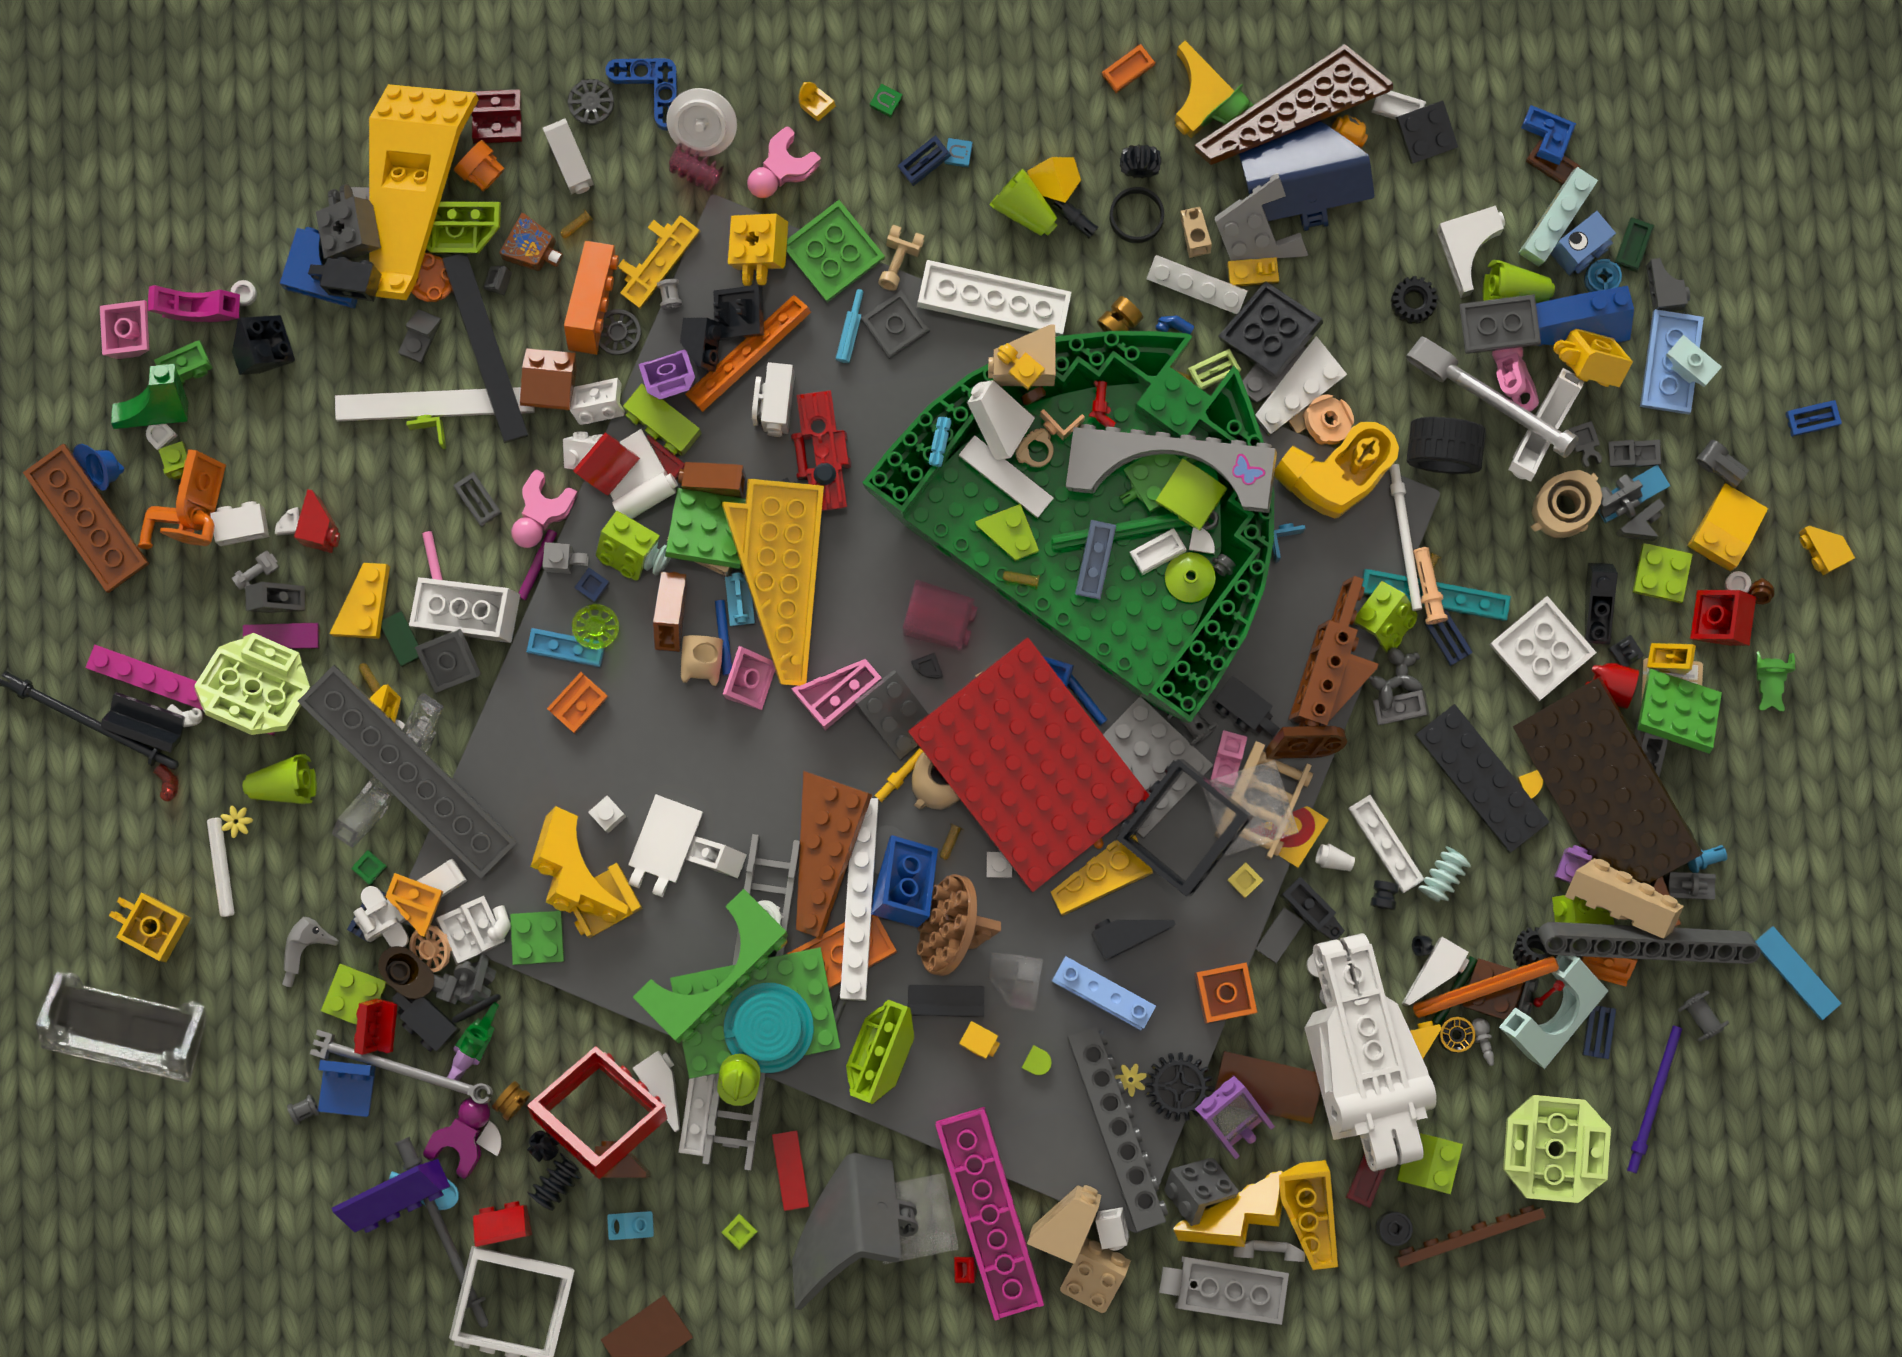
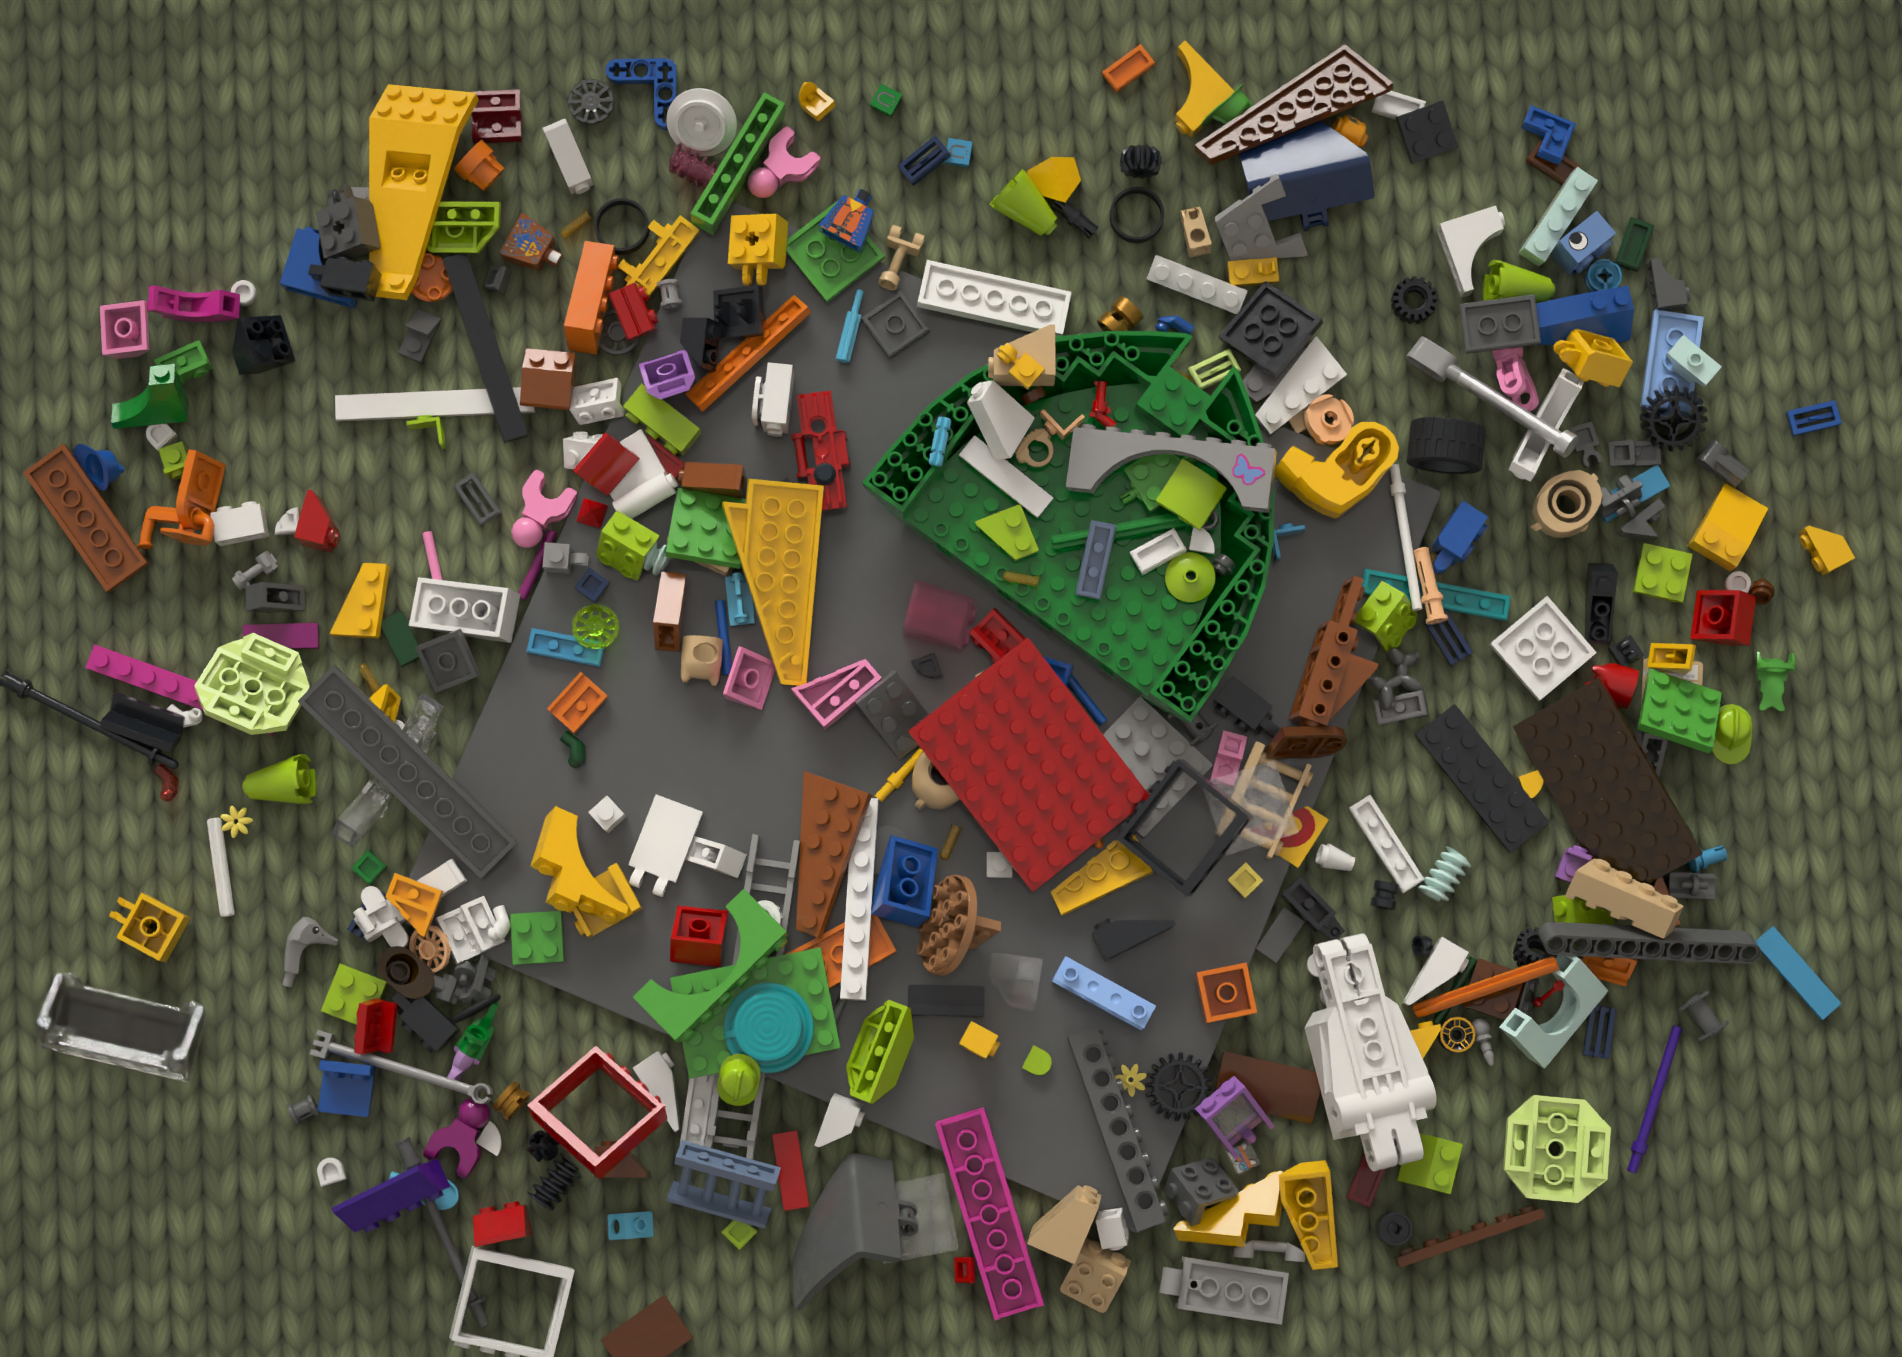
(330, 1171): none -> white tile
(577, 749): none -> dark green arm
(592, 513): none -> red slope
(622, 201): none -> black tyre
(634, 311): none -> red brick
(698, 936): none -> red slope
(727, 1166): none -> sand blue fence
(738, 163): none -> bright green brick
(839, 1119): none -> white slope
(849, 221): none -> torso
(996, 635): none -> red bracket
(1246, 1159): none -> clear tile
(1456, 537): none -> blue hinge
(1662, 417): none -> black gear
(1732, 734): none -> lime piece

